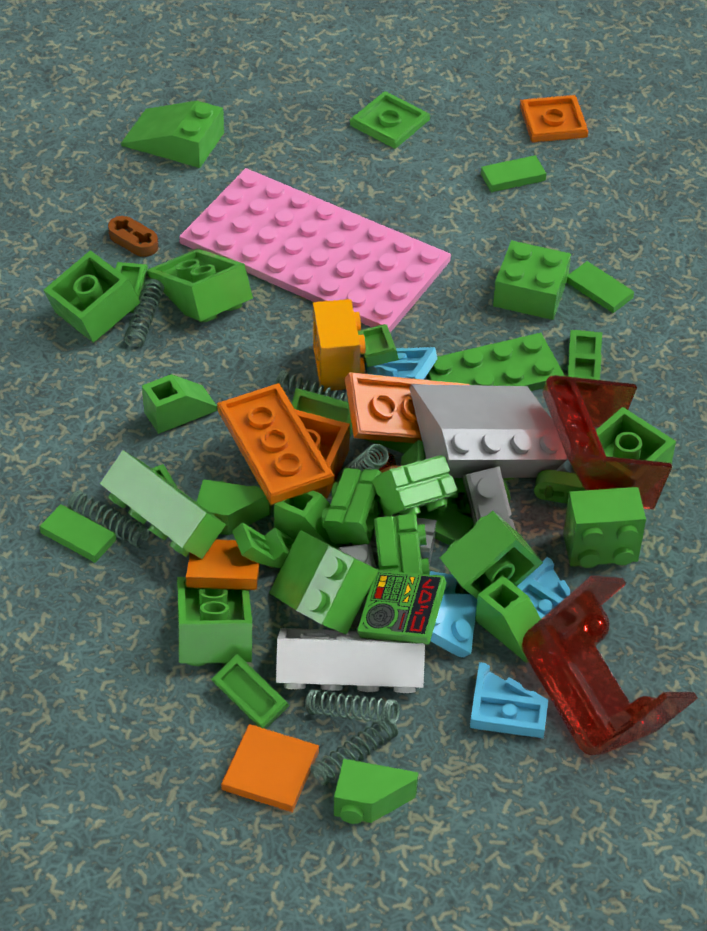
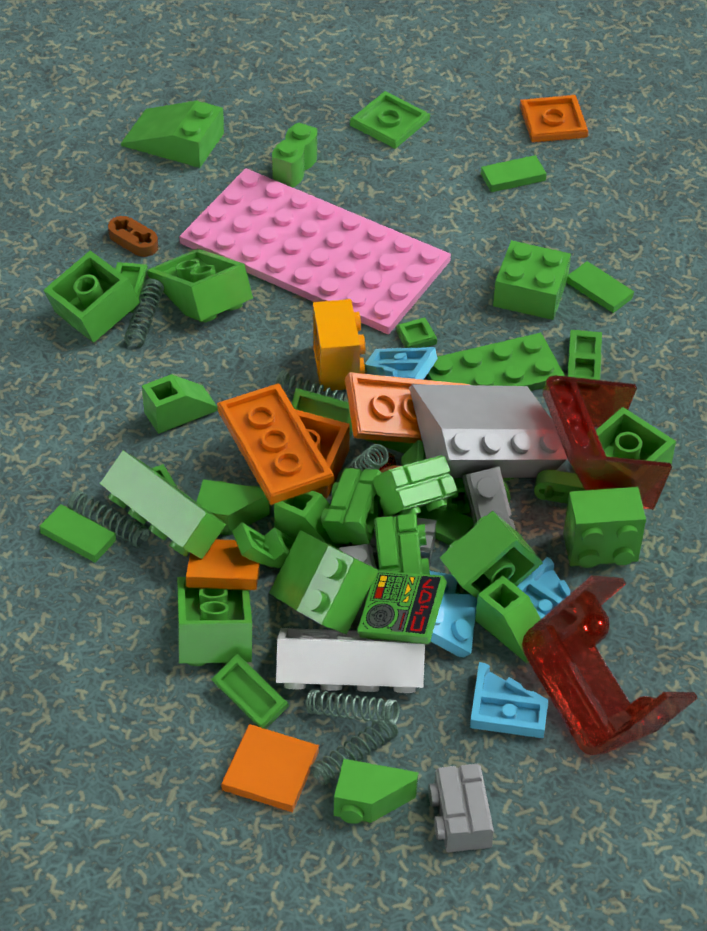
(294, 154): none -> bright green brick
(378, 345): bright green tile -> none
(416, 334): none -> bright green tile
(462, 808): none -> light grey brick

